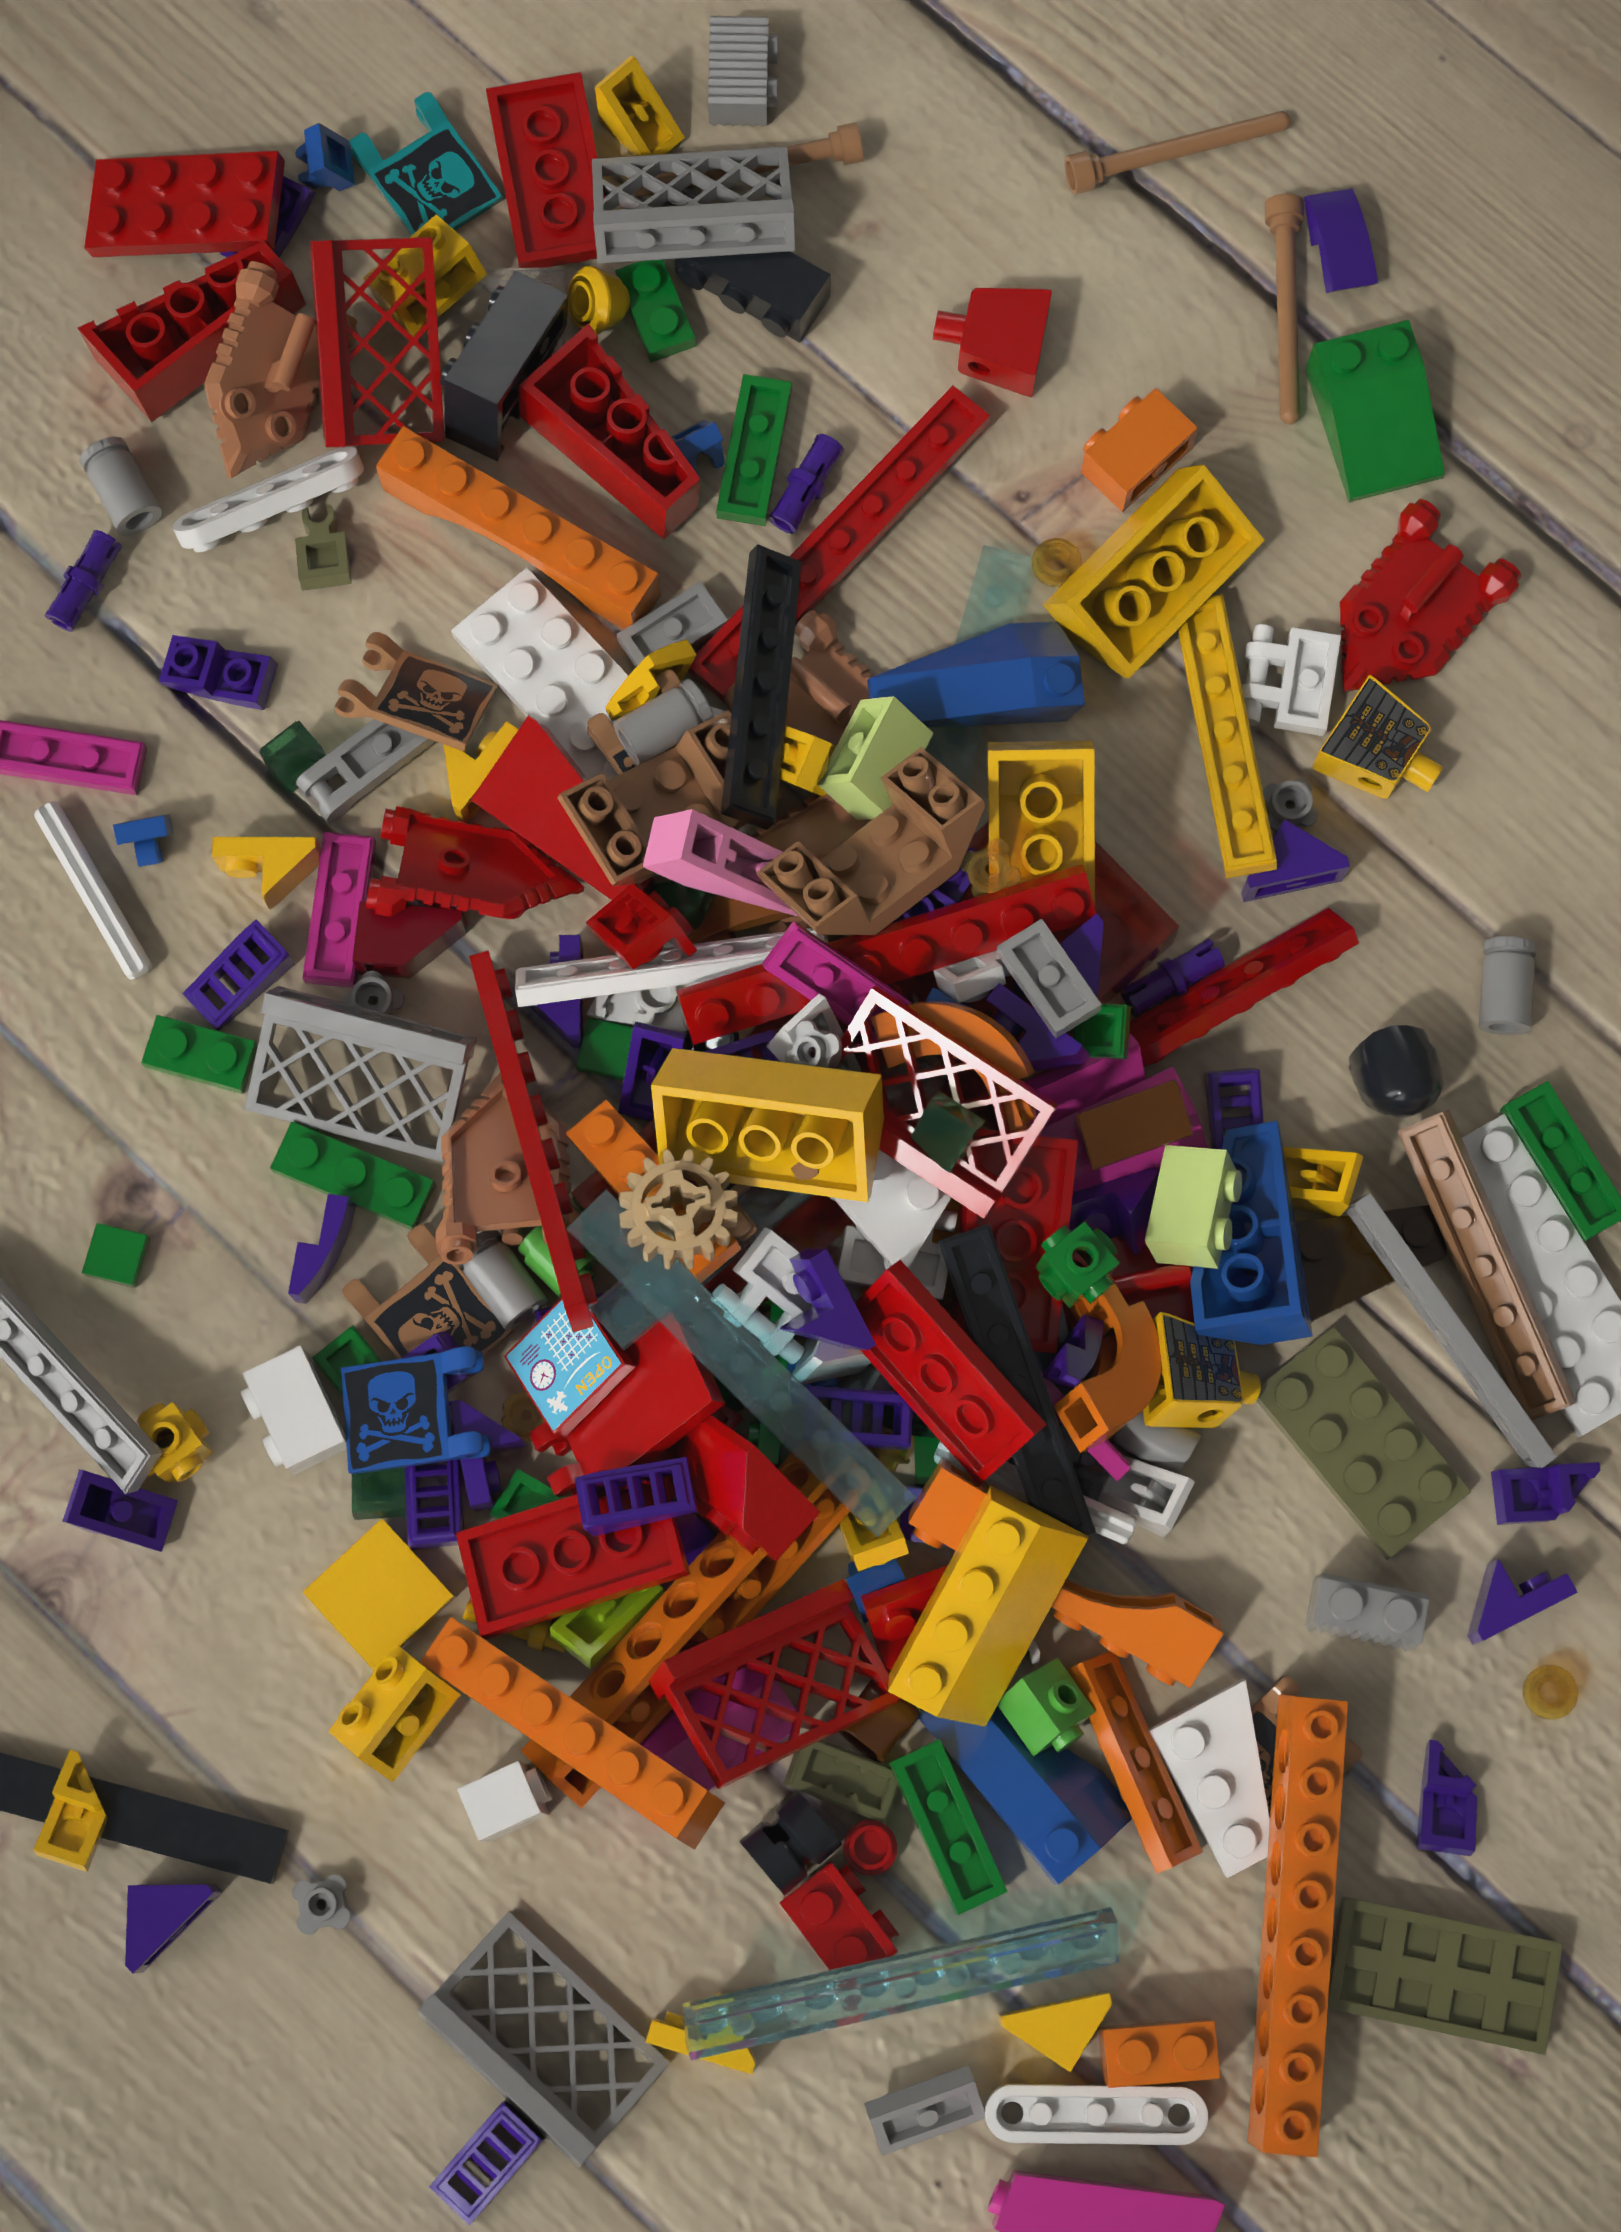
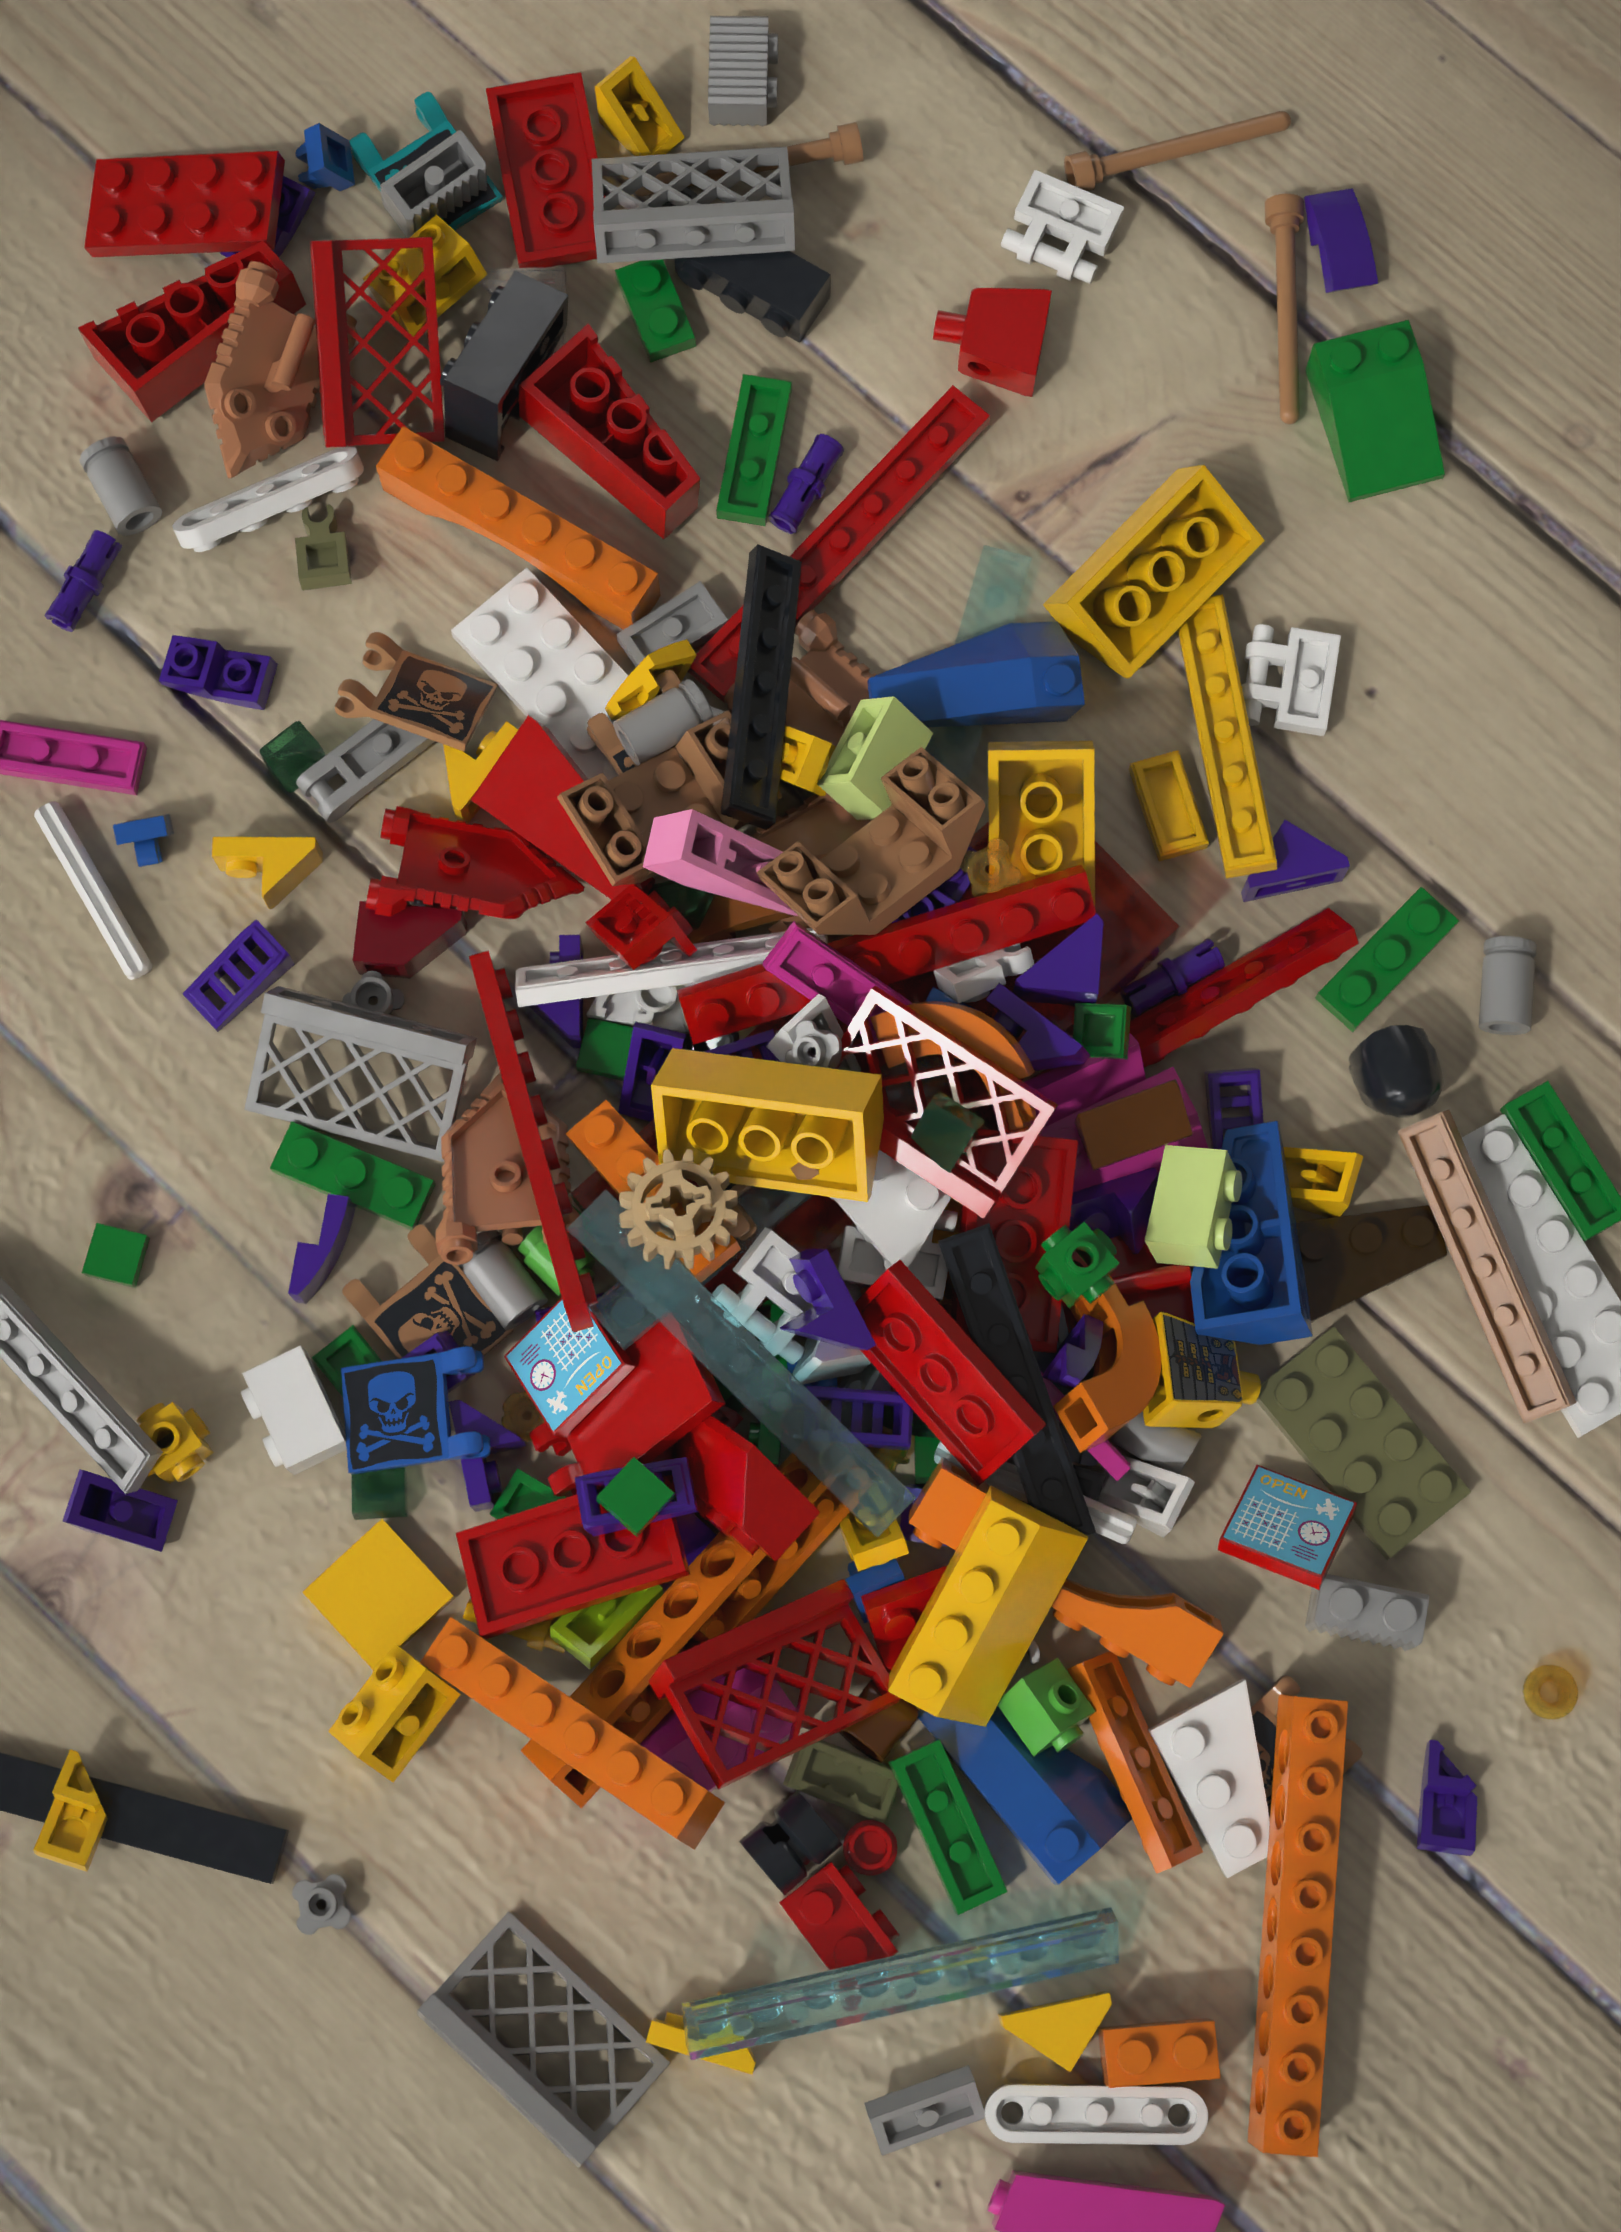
(159, 1917): dark purple slope -> none
(199, 1054): green plate -> none
(340, 886): dark pink tile -> none
(434, 183): none -> light grey brick
(440, 1536): dark purple slope -> none
(505, 1800): white brick -> none
(517, 2127): dark purple slope -> none
(597, 299): yellow cone -> none
(635, 1496): none -> green tile
(701, 438): blue tile -> none
(1048, 978): light grey plate -> none
(1055, 549): clear yellow plate -> none
(1067, 214): none -> white plate
(1137, 448): orange brick -> none
(1168, 805): none -> yellow tile
(1287, 1527): none -> tile
(1300, 794): light grey plate -> none
(1378, 744): torso -> none
(1386, 959): none -> green plate
(1416, 604): red shield -> none
(1444, 1975): olive plate -> none
(1450, 1332): light grey tile -> none
(1502, 1607): dark purple slope -> none
(1539, 1493): dark purple slope -> none

